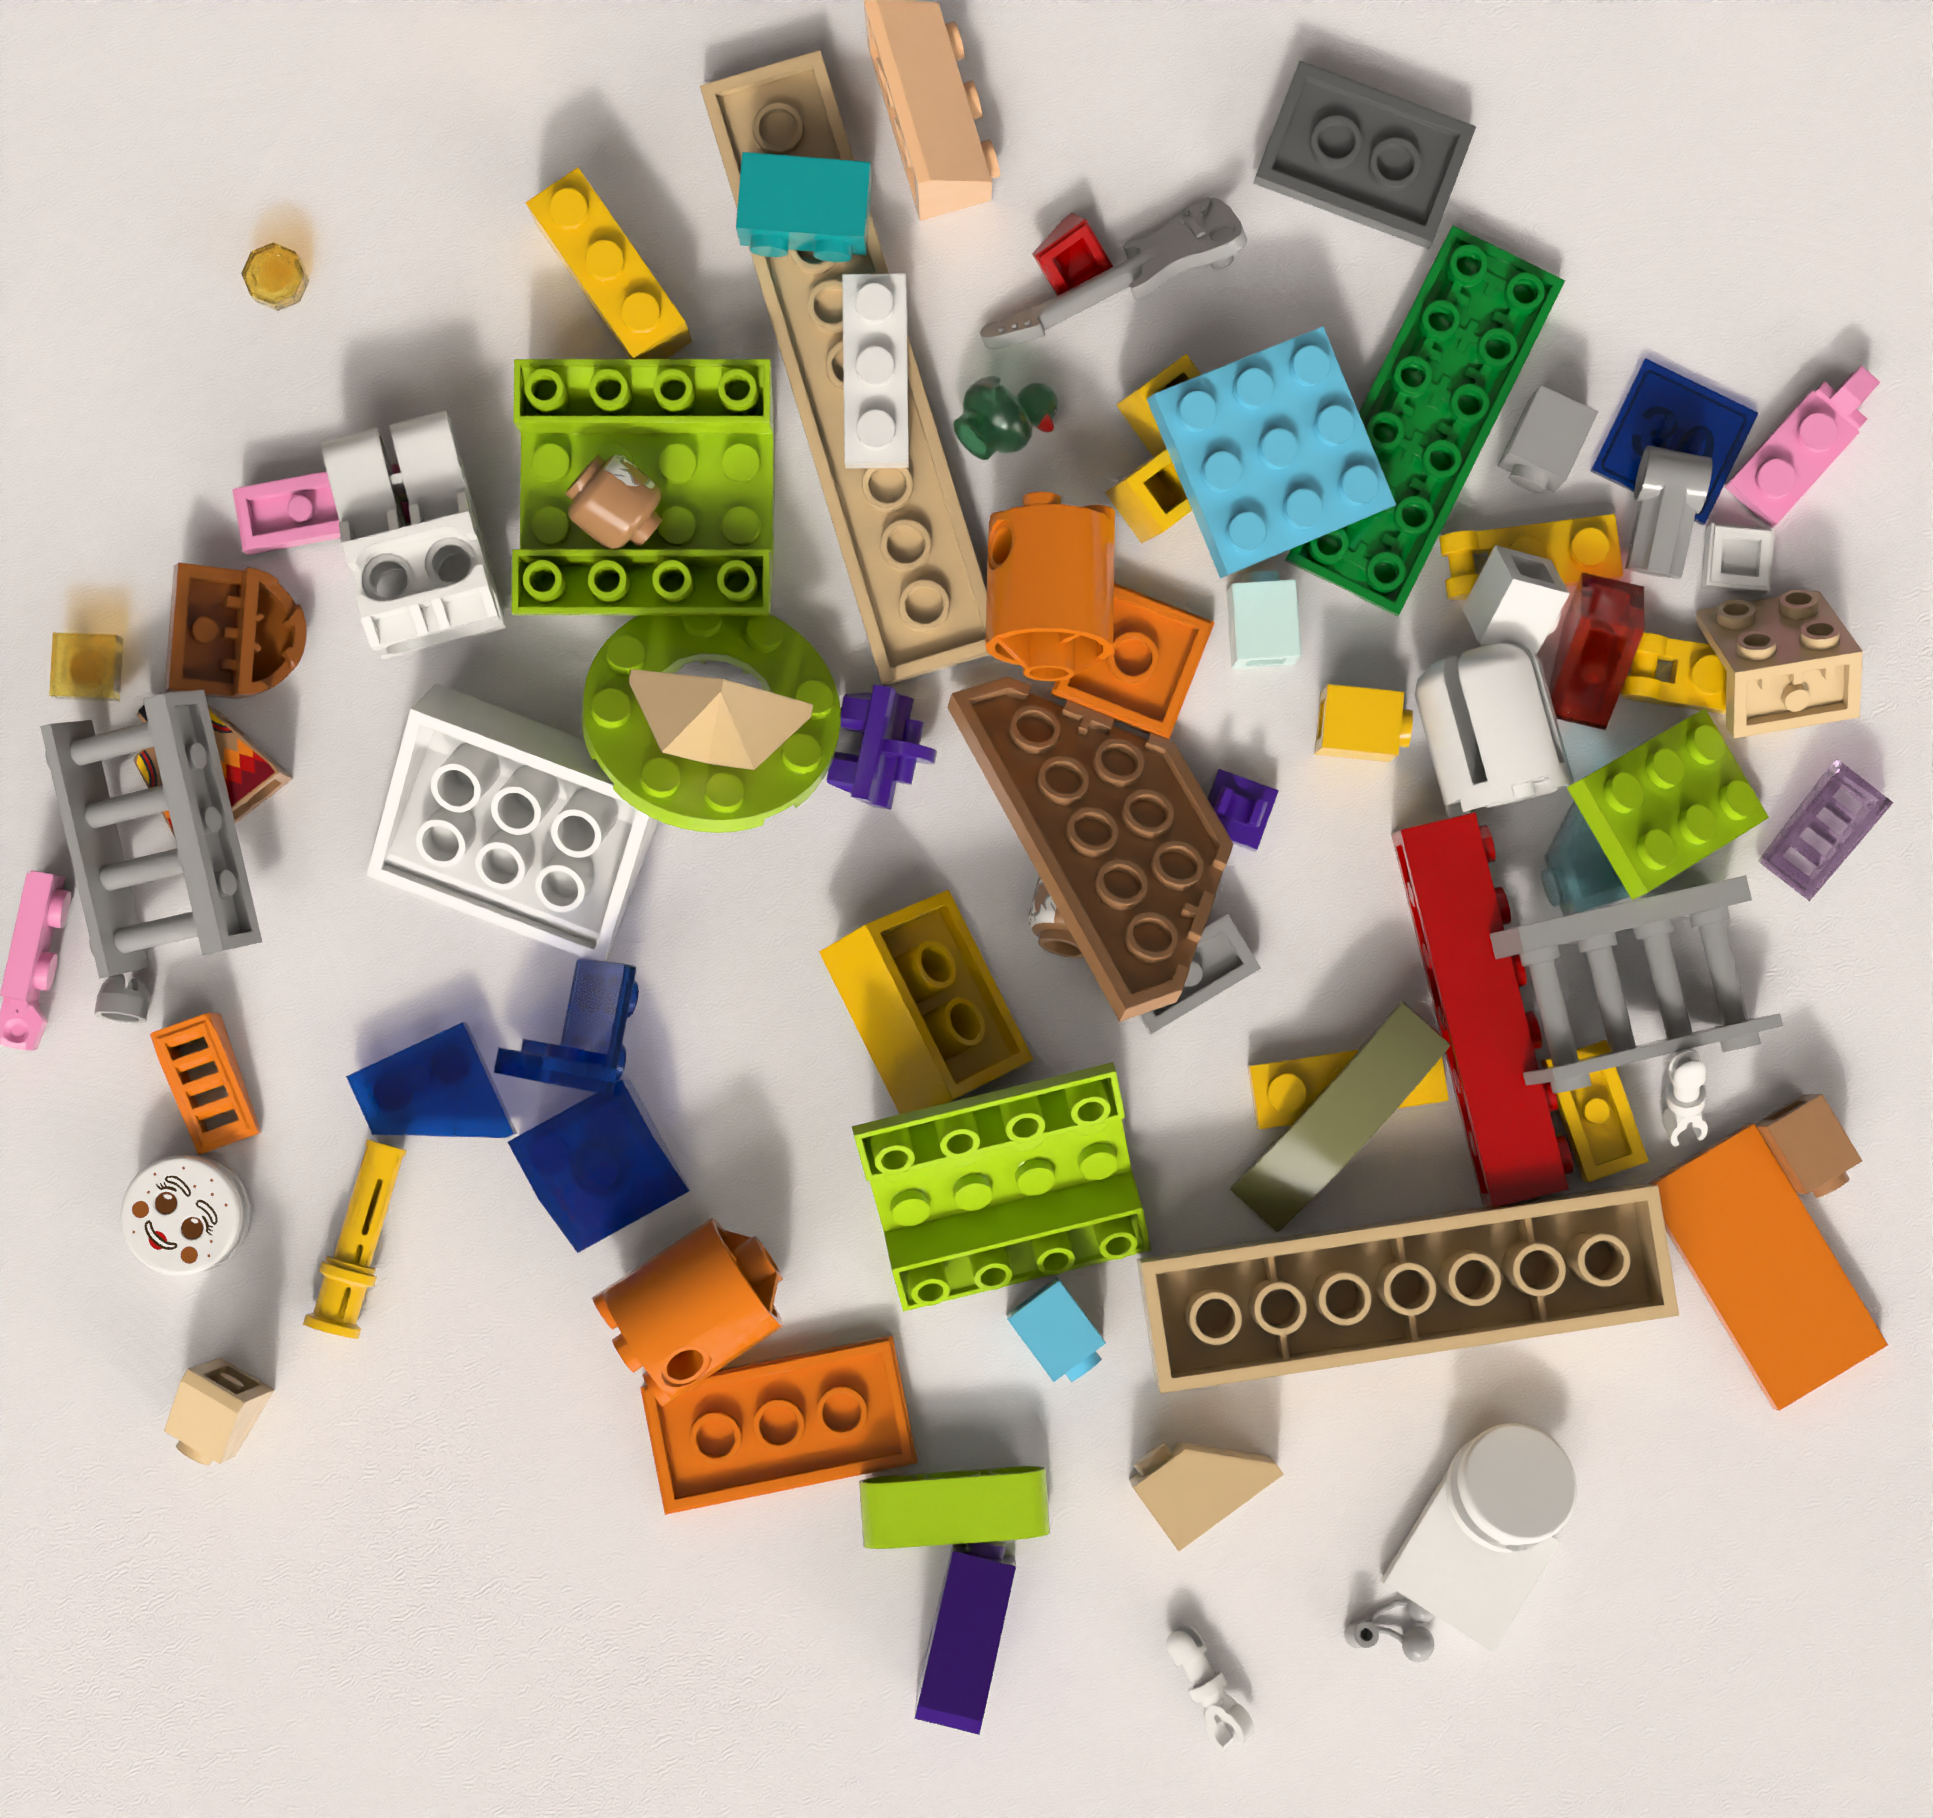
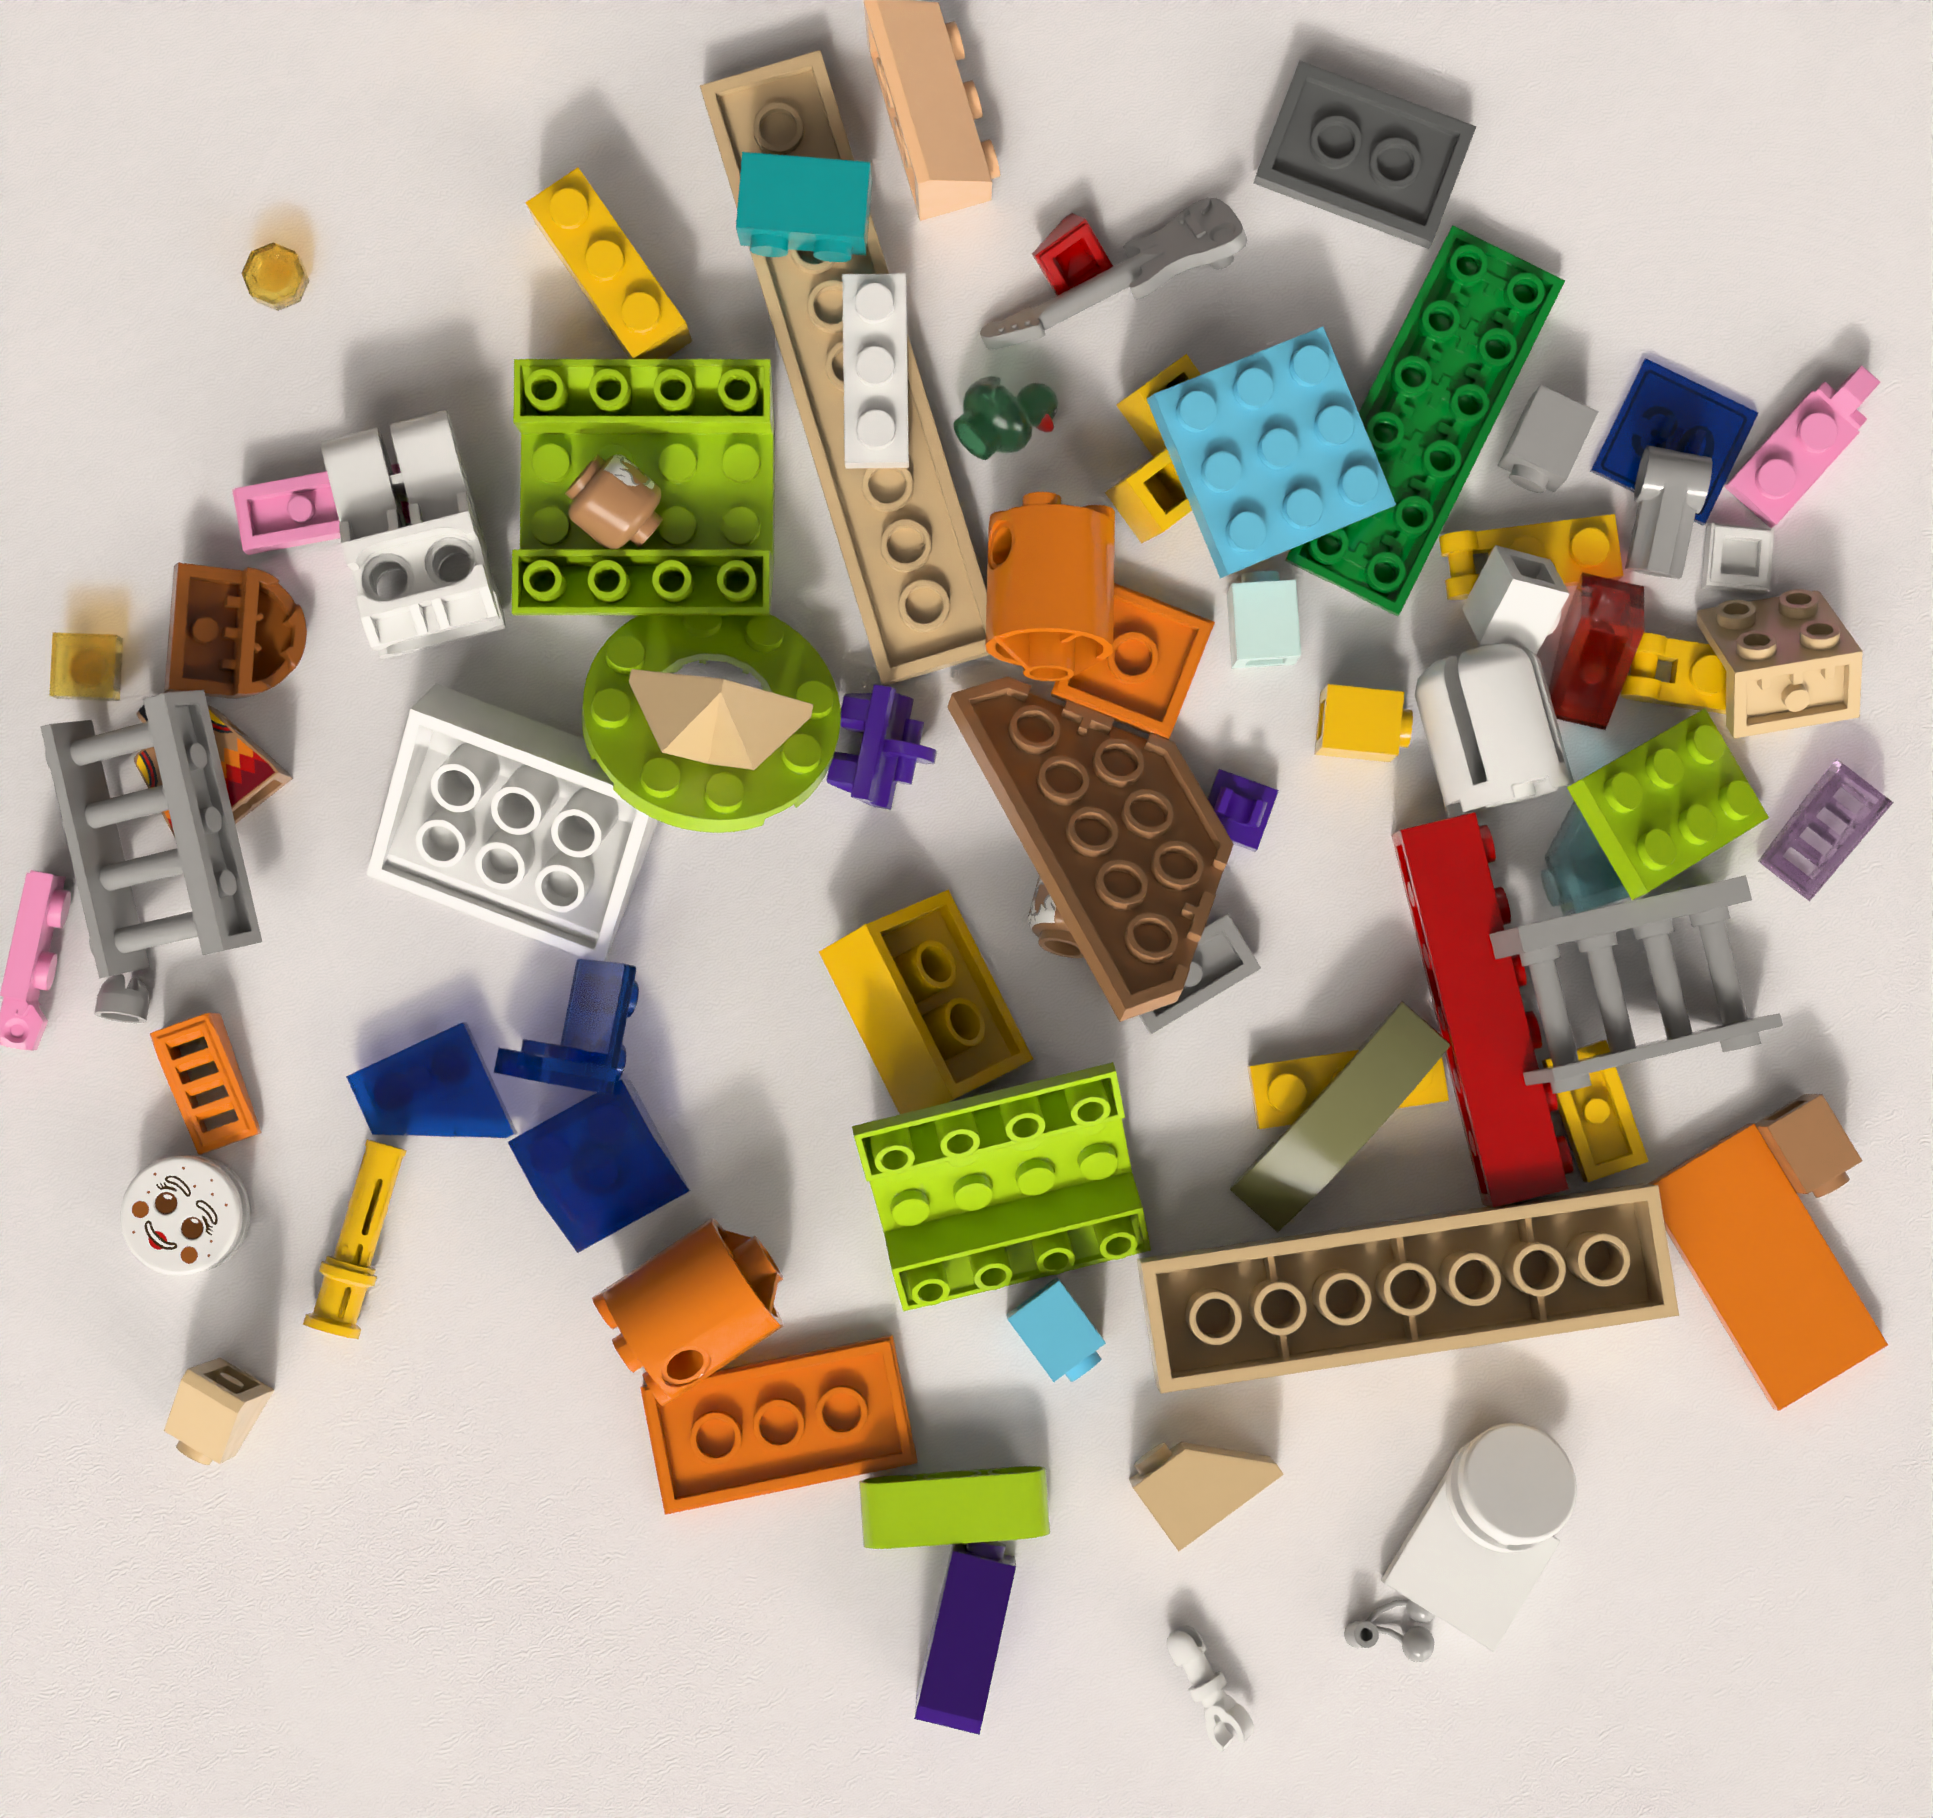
(1685, 1096): white piece -> none

